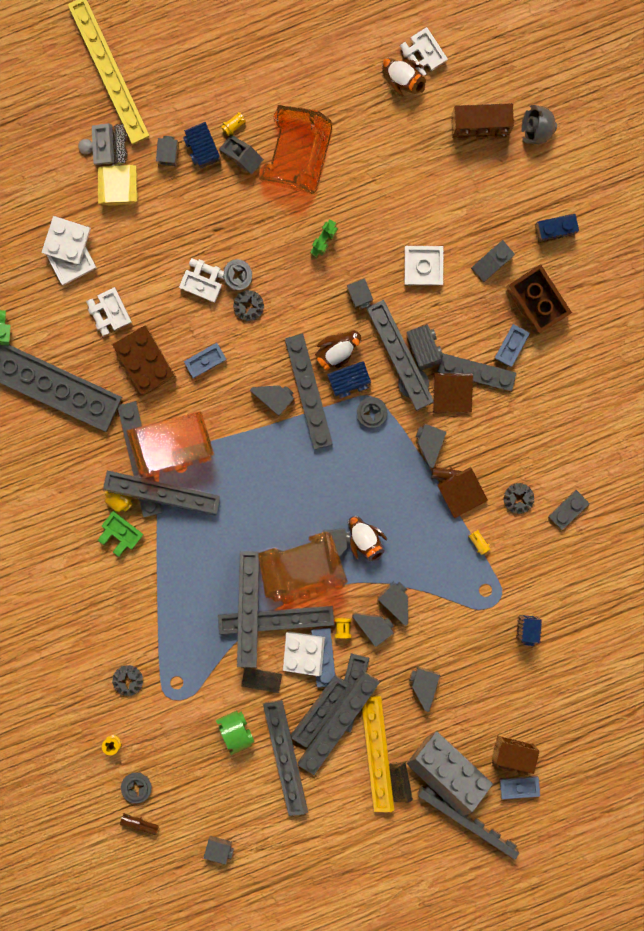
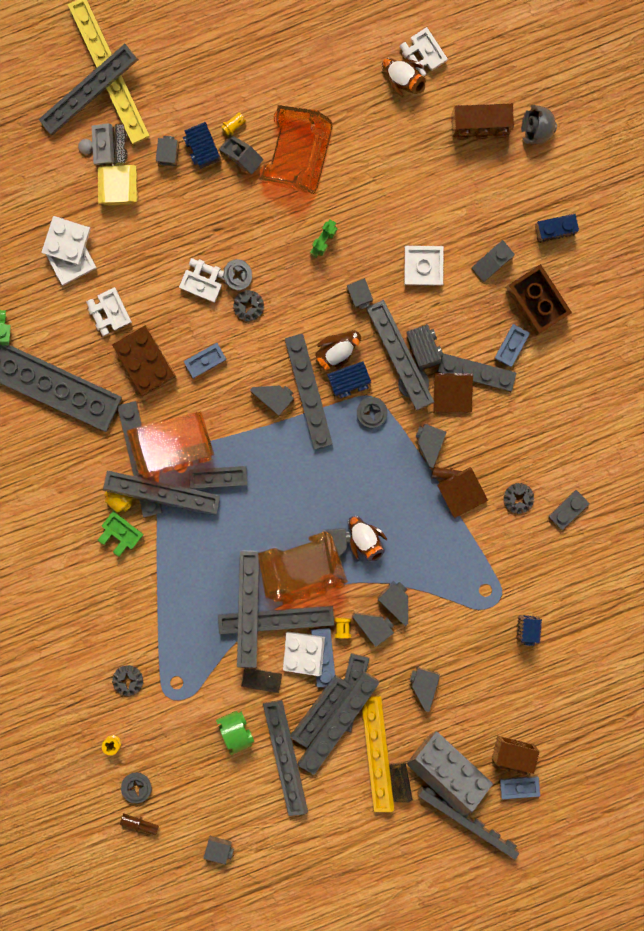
(88, 89): none -> dark grey plate
(218, 477): none -> dark grey plate
(479, 542): yellow pin -> none

